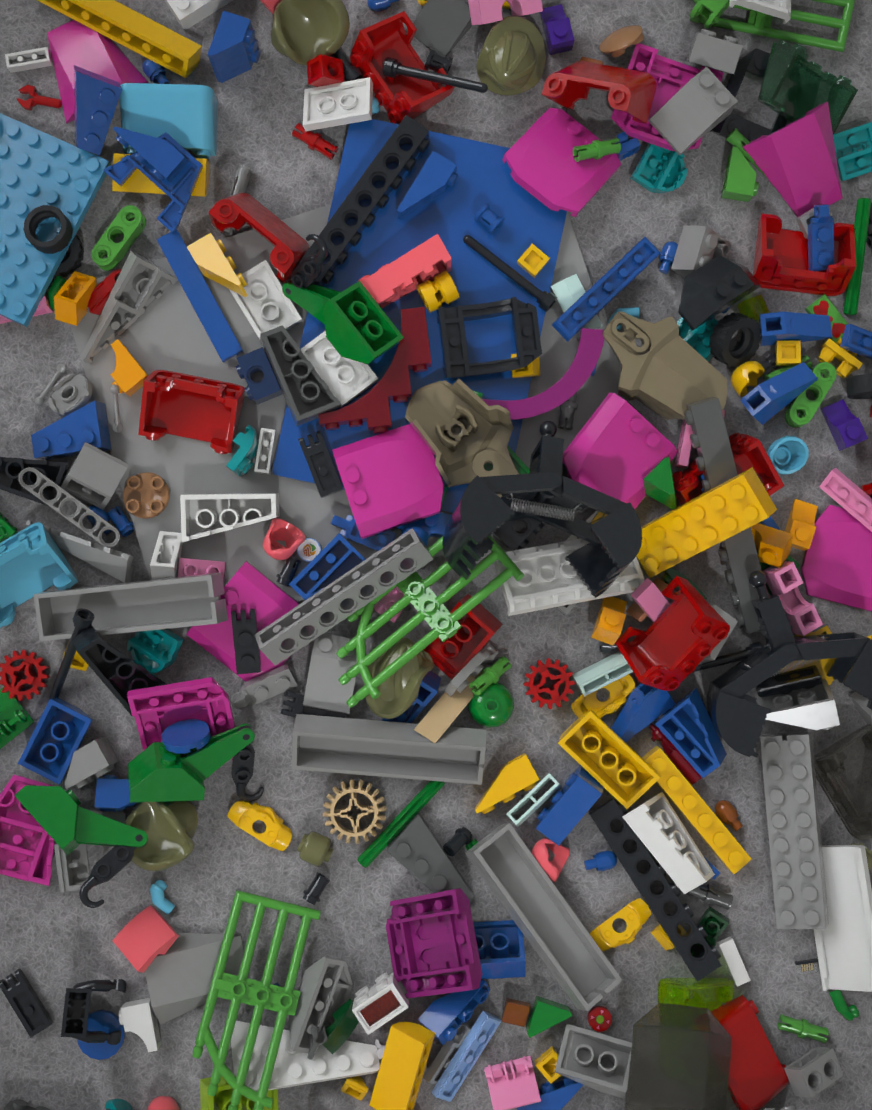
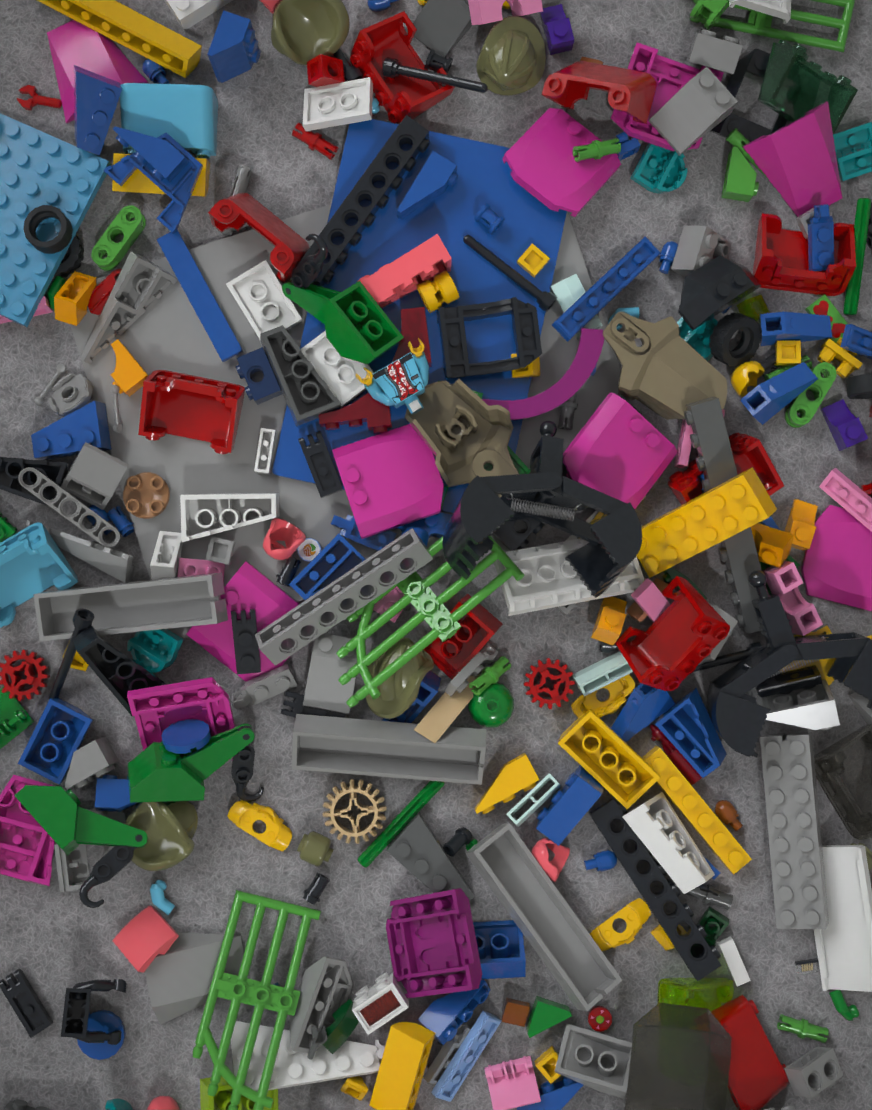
(28, 59): white piece -> none
(140, 1019): white arch -> none
(215, 266): yellow slope -> none
(220, 550): none -> light grey tile
(242, 459): teal slope -> none
(400, 381): none -> torso
(621, 39): medium nougat dish -> none
(660, 485): green slope -> none
(788, 454): medium azure hat -> none

